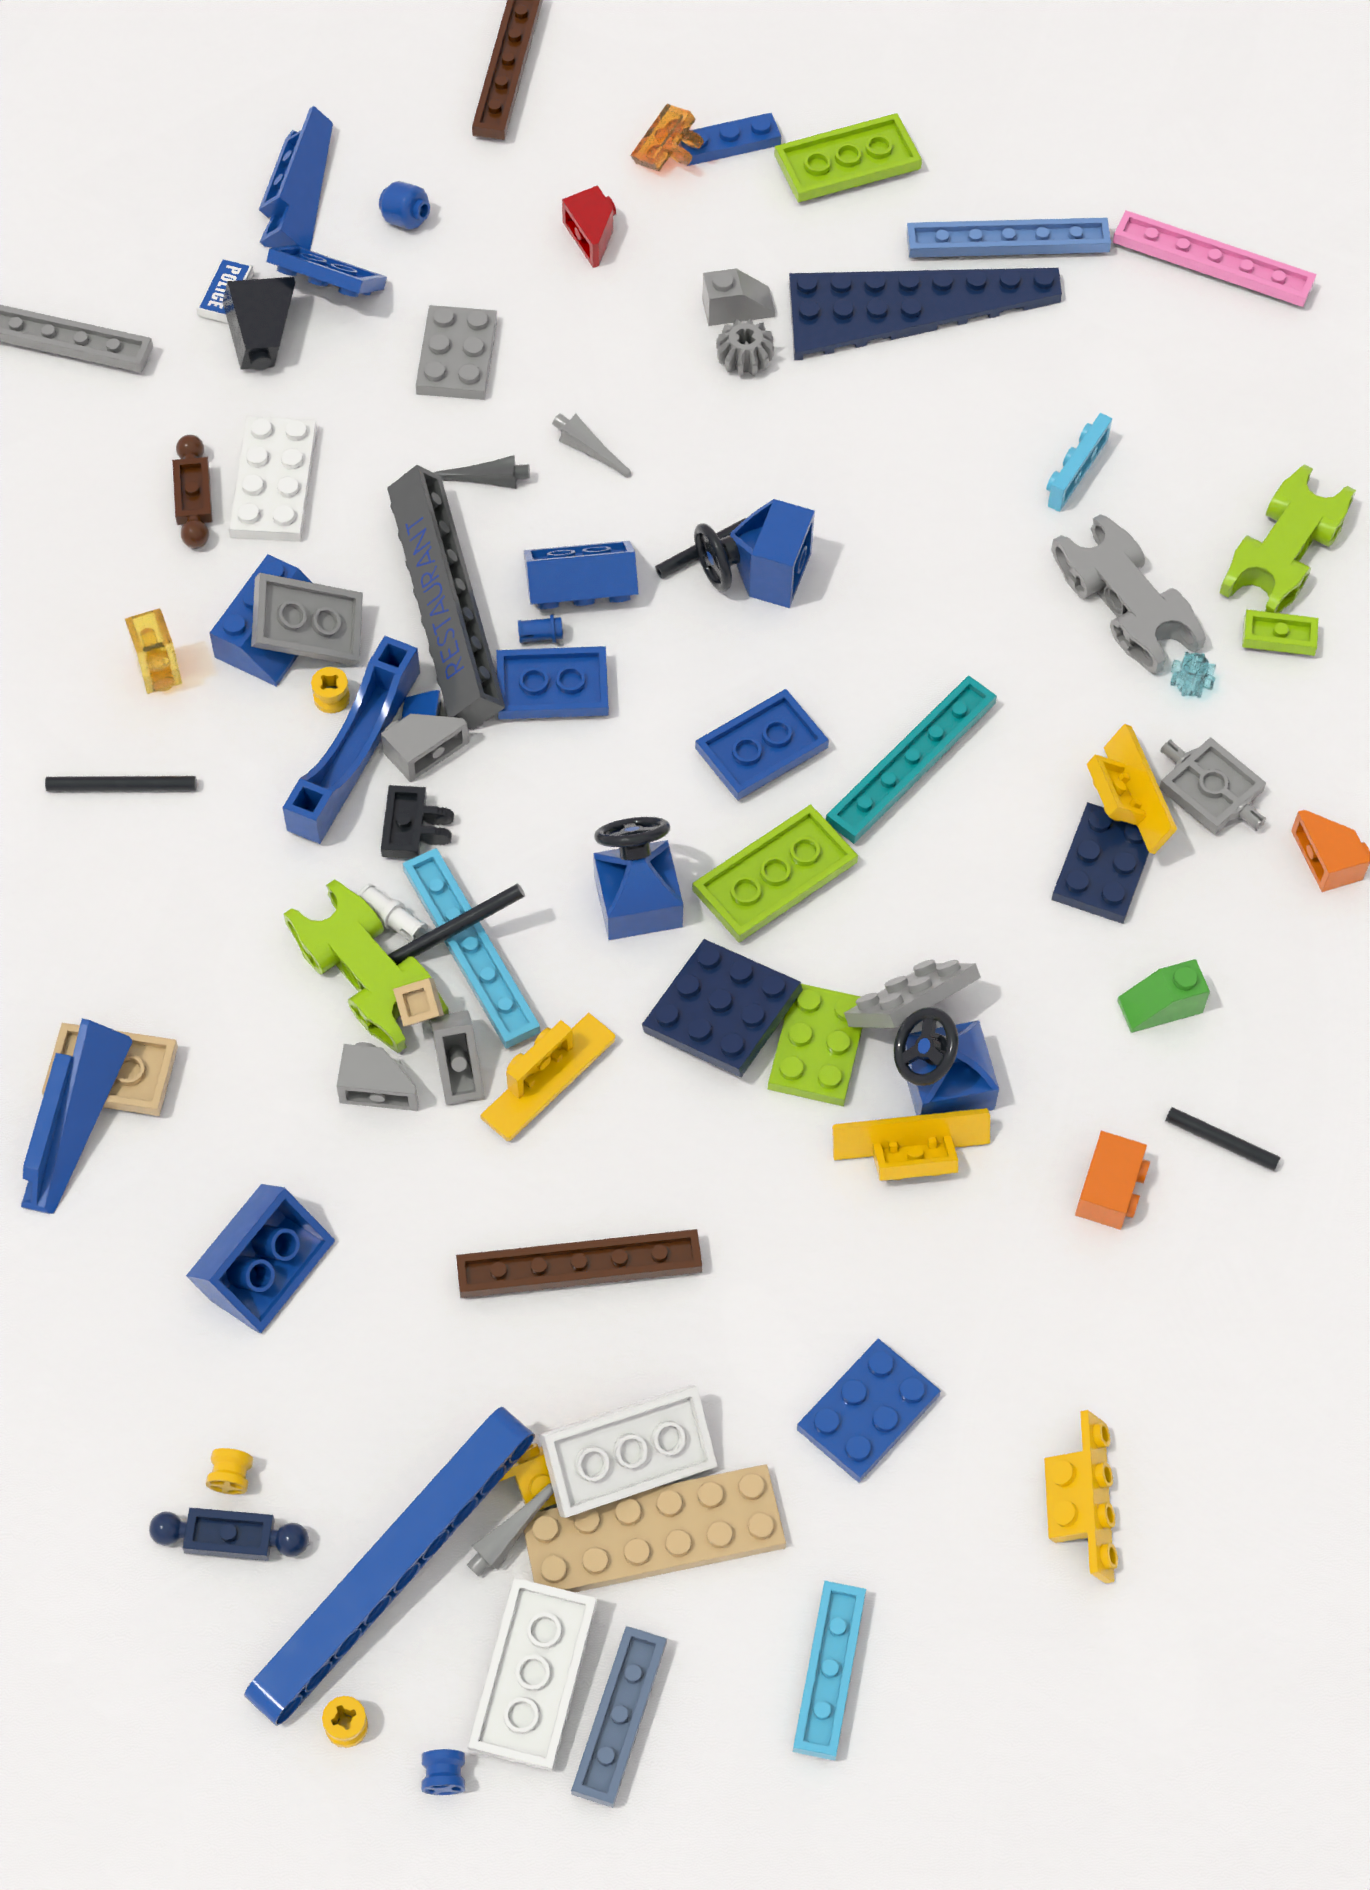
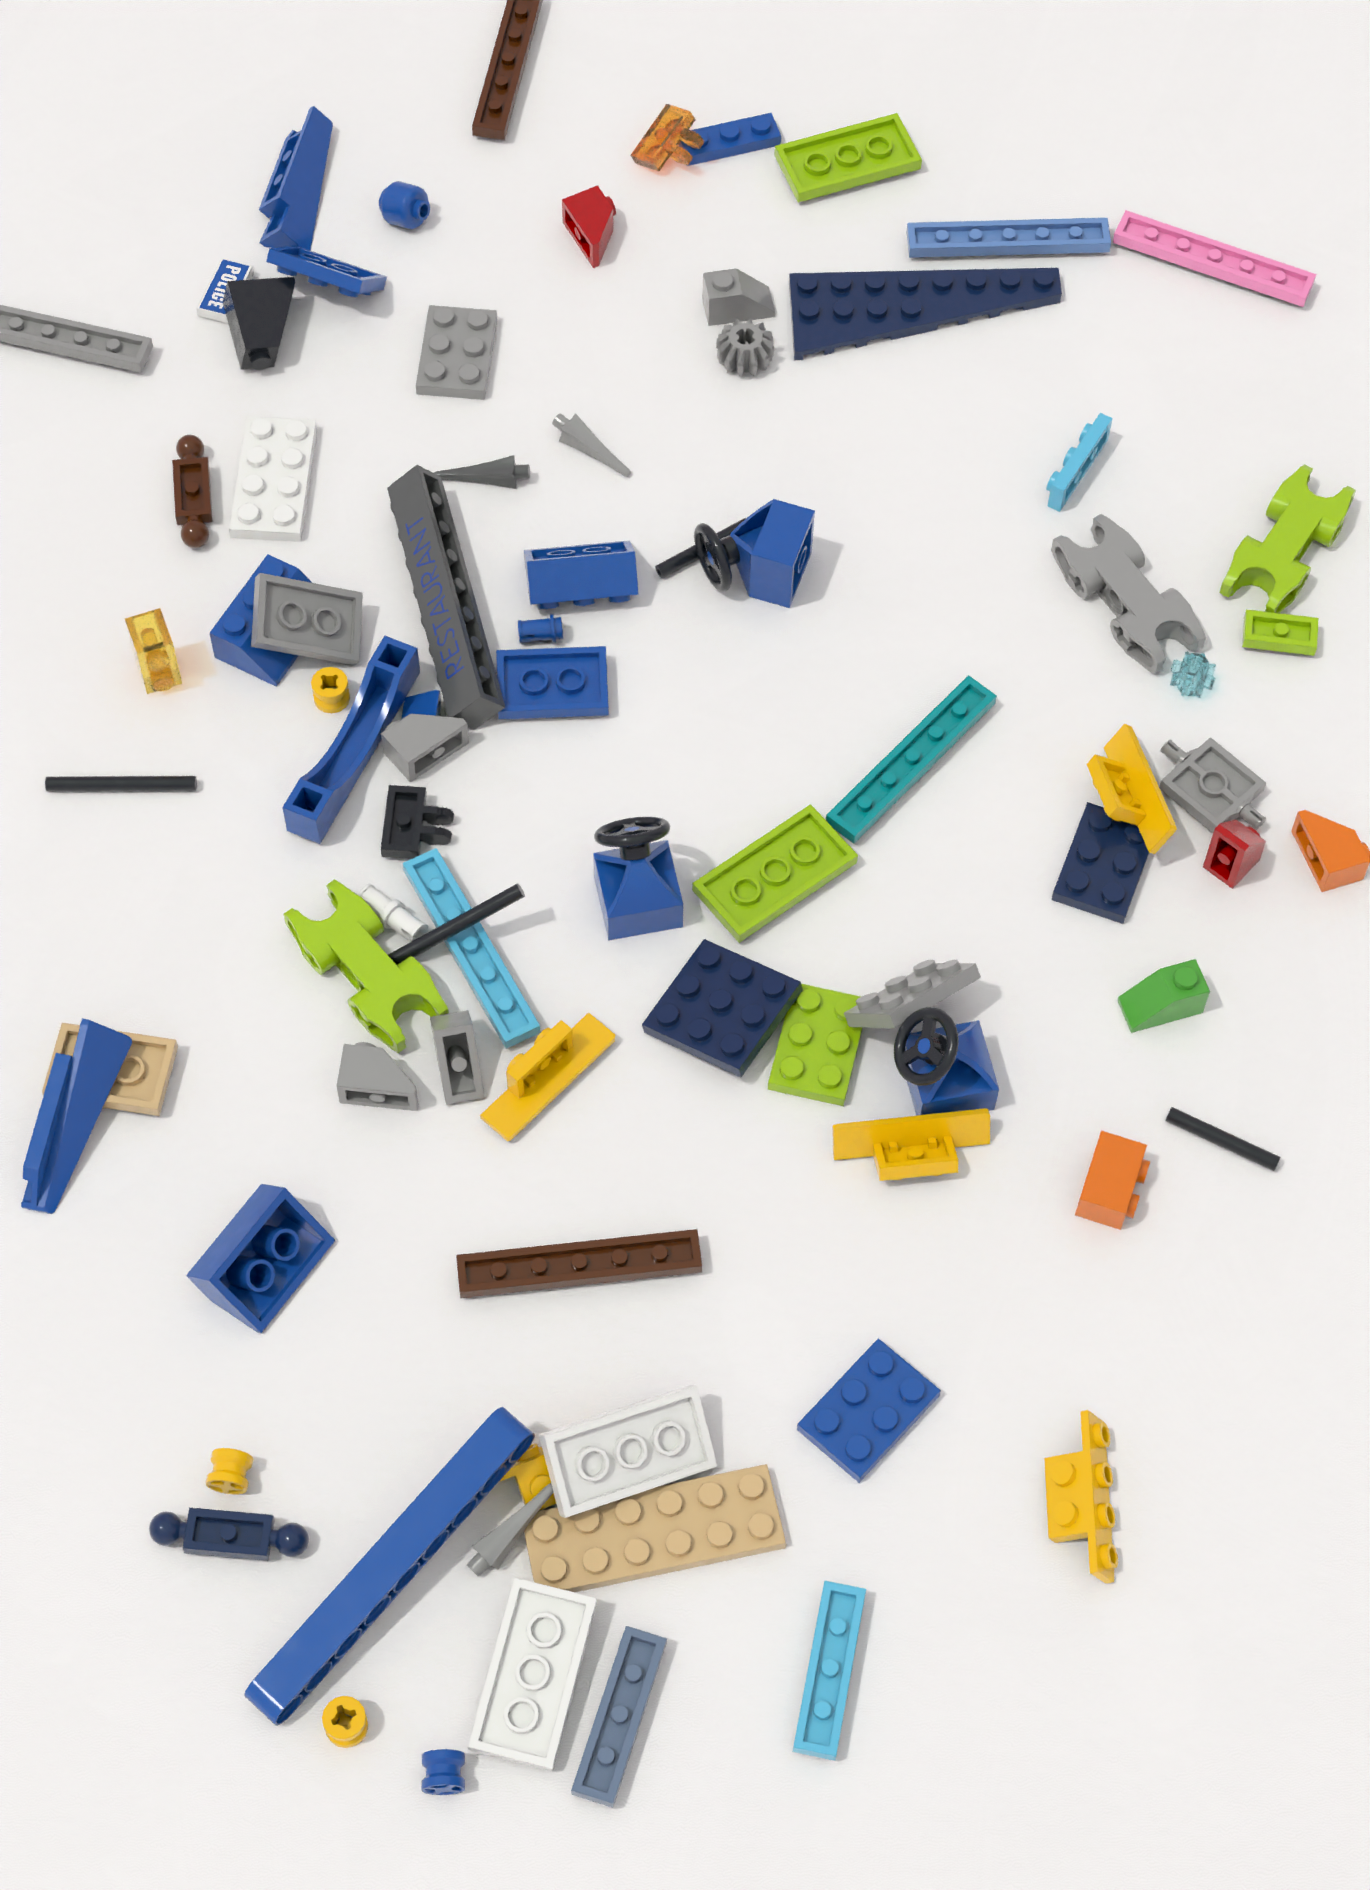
(418, 1002): tan plate -> none
(761, 744): blue plate -> none
(1233, 852): none -> red slope

